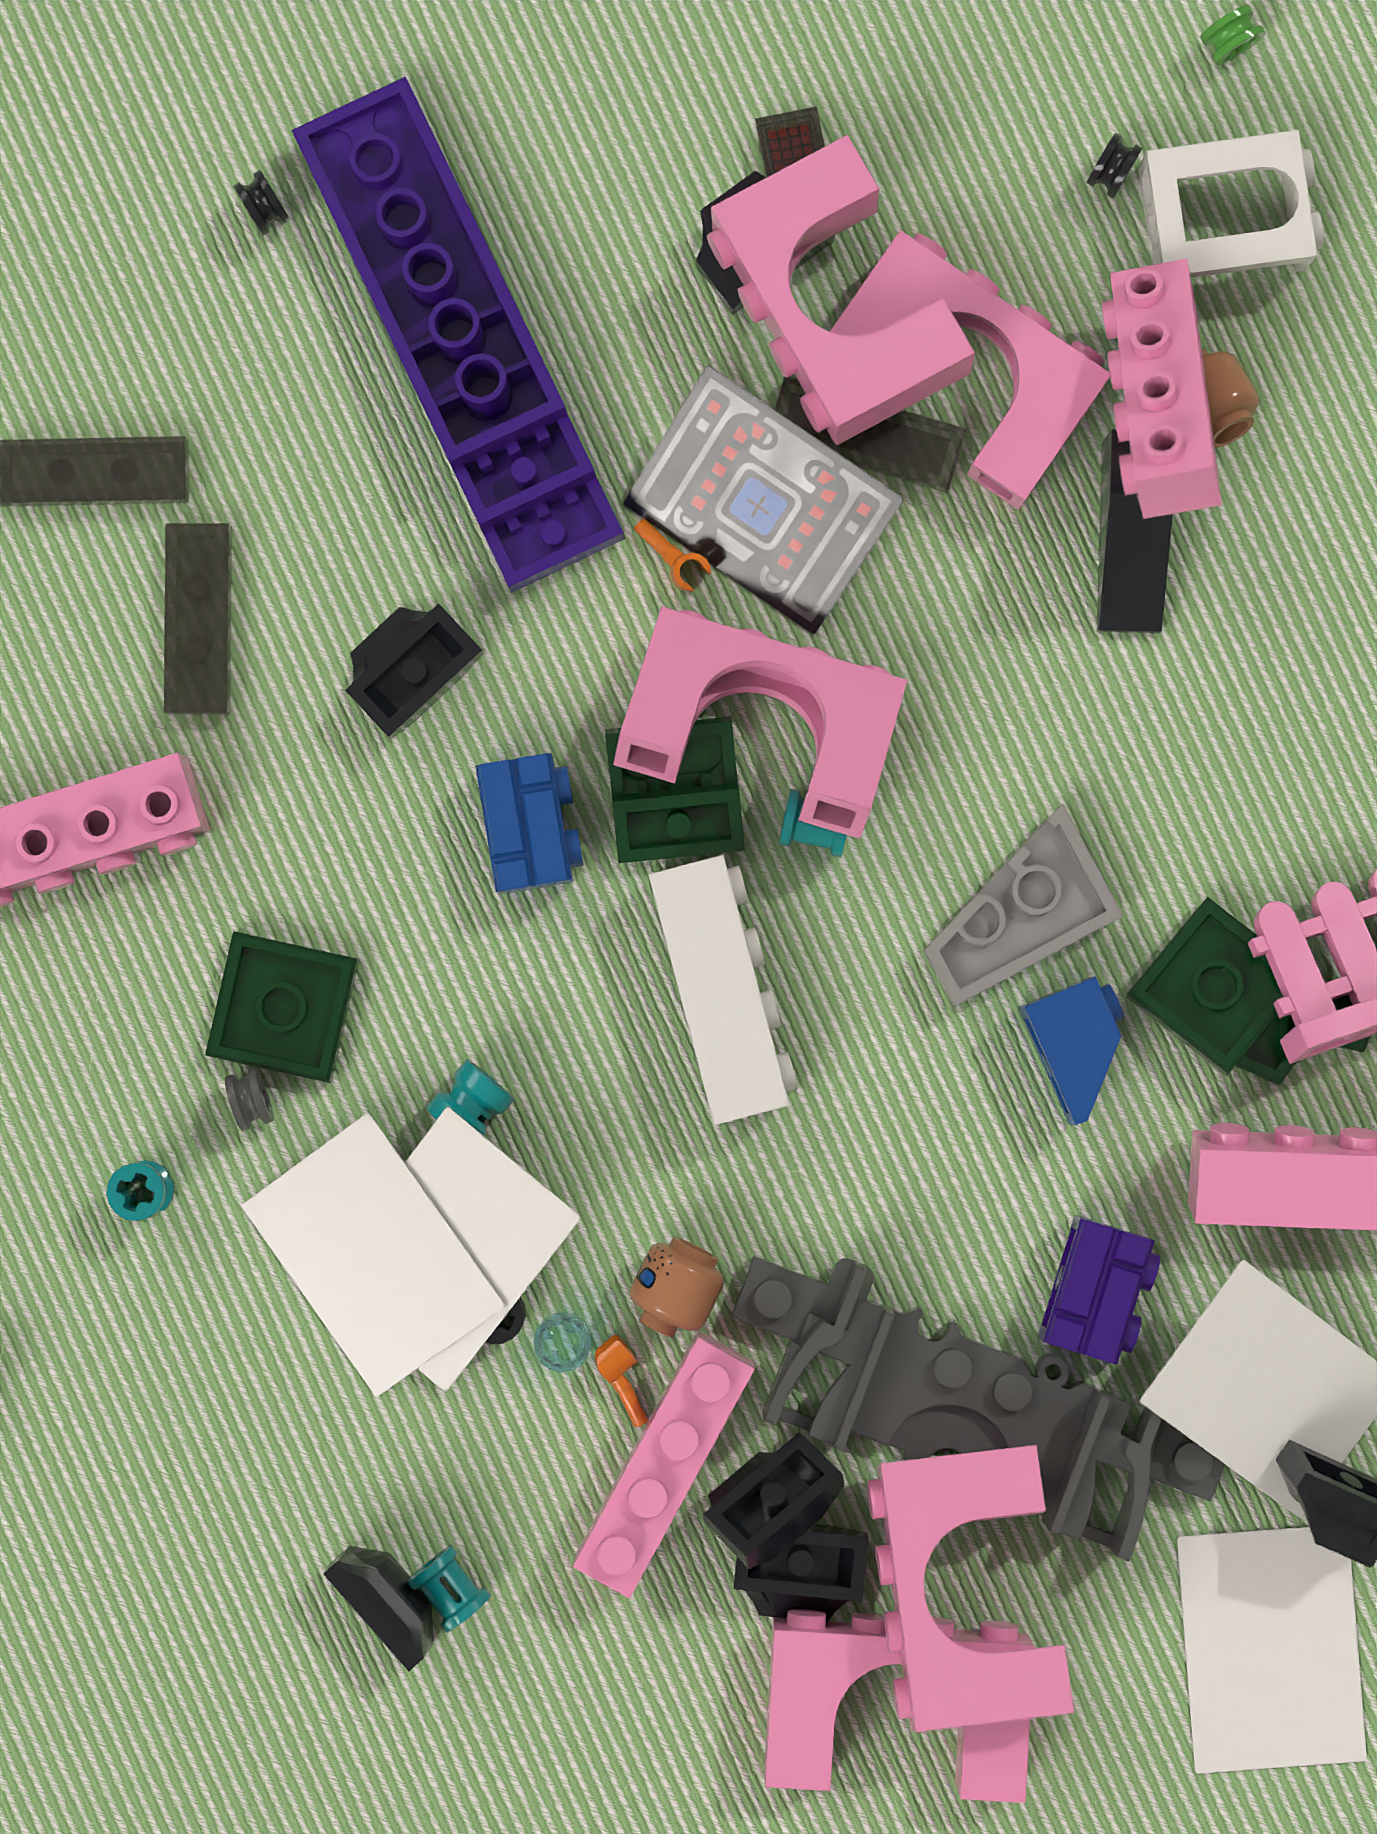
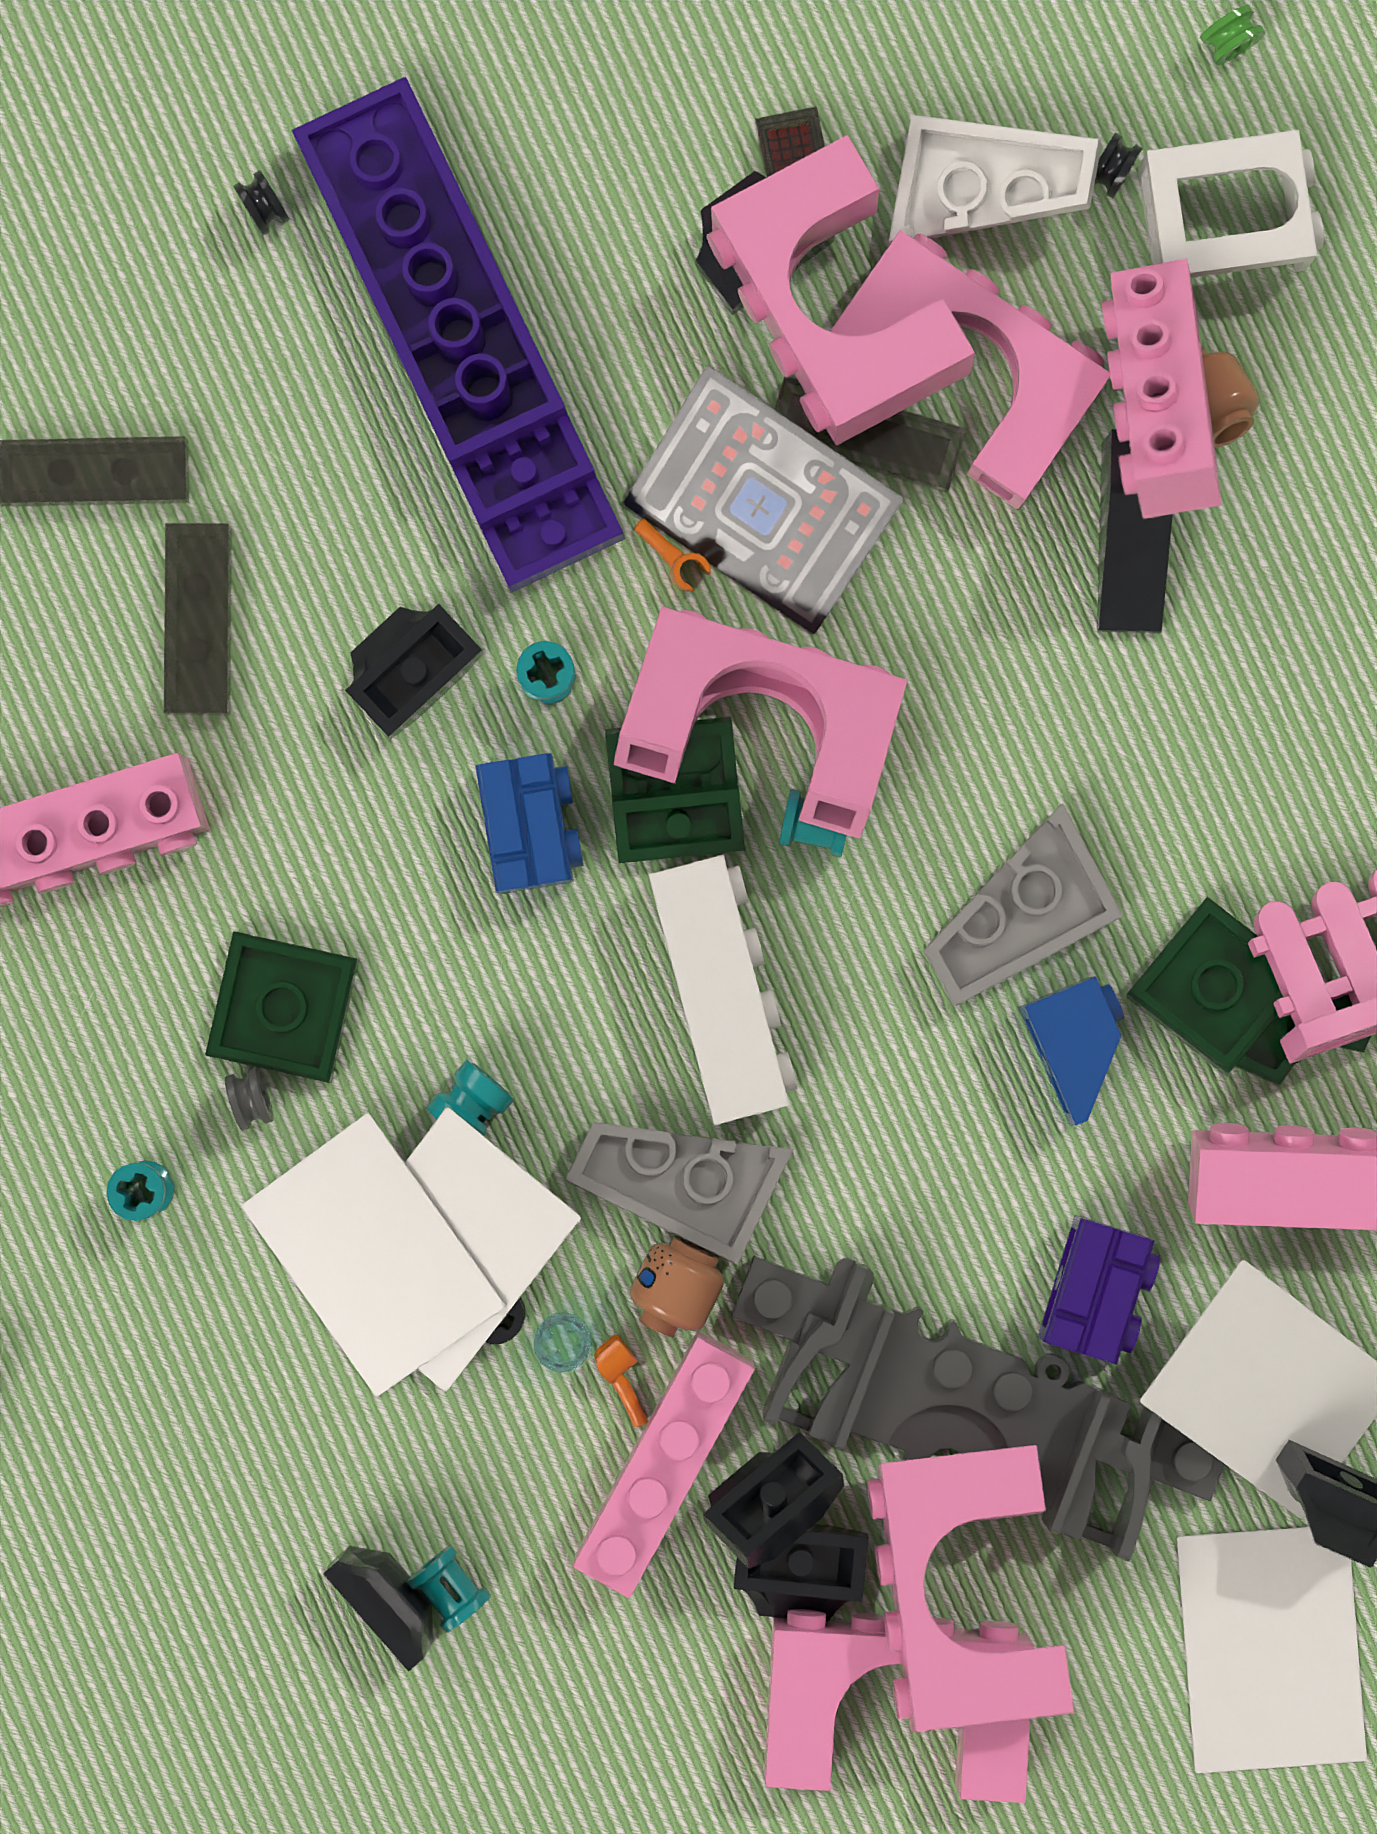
(527, 668): none -> teal bush
(682, 1183): none -> light grey wing
(988, 176): none -> white wing

